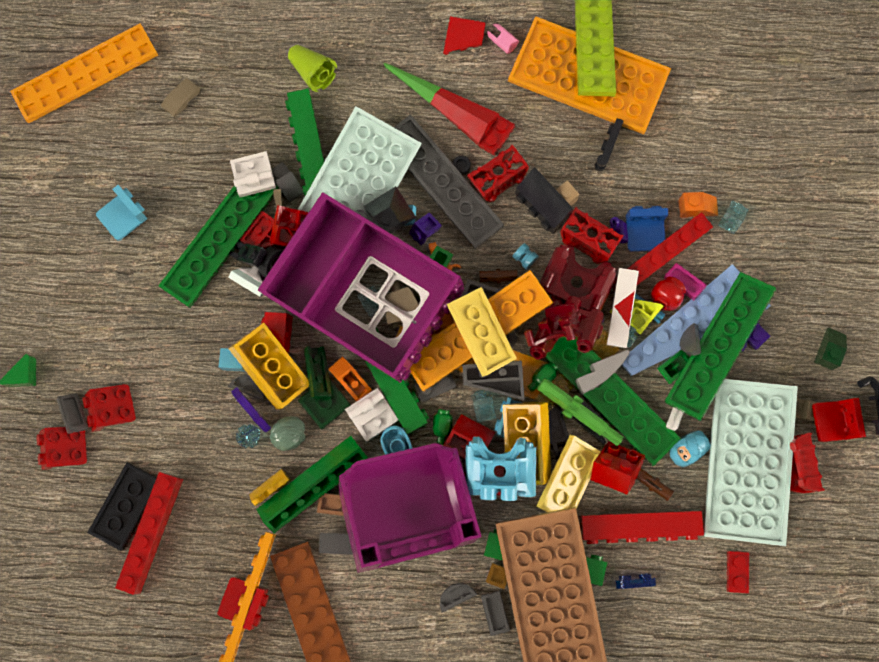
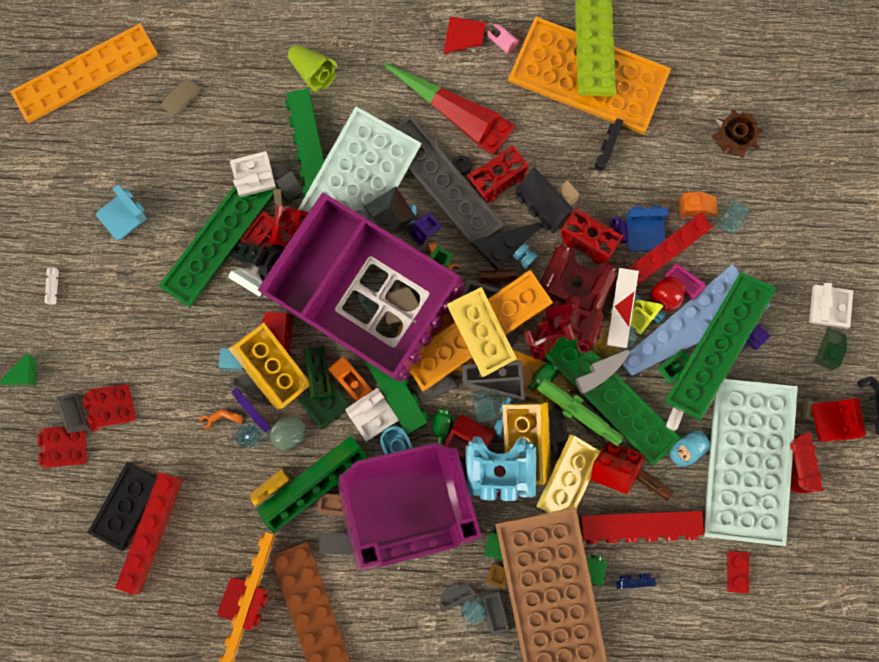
(51, 286): none -> white axle
(219, 414): none -> orange arm
(473, 612): none -> clear light blue gear
(501, 246): none -> black wing
(690, 340): dark grey tile -> none
(737, 133): none -> reddish brown brick
(831, 306): none -> white plate

